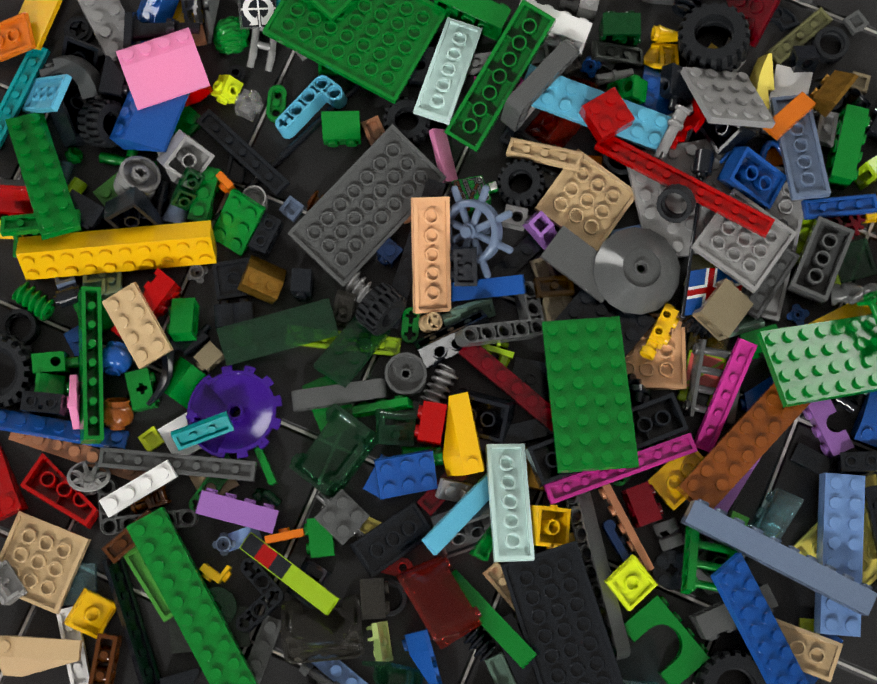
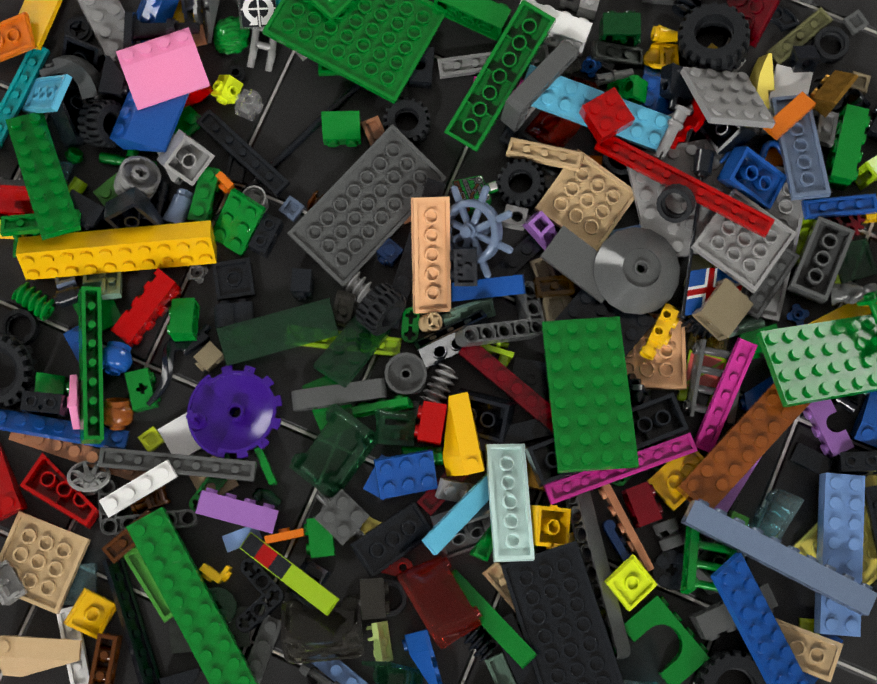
(49, 361): green torso -> none
(137, 325): tan plate -> none
(183, 381): green slope -> none
(186, 188): dark green slope -> none
(202, 431): teal plate -> none
(223, 549): sand blue plate -> none
(262, 280): pearl gold slope -> none
(276, 104): green plate -> none
(302, 109): medium azure beam -> none
(443, 154): bright pink tile -> none
(447, 71): light aqua plate -> none

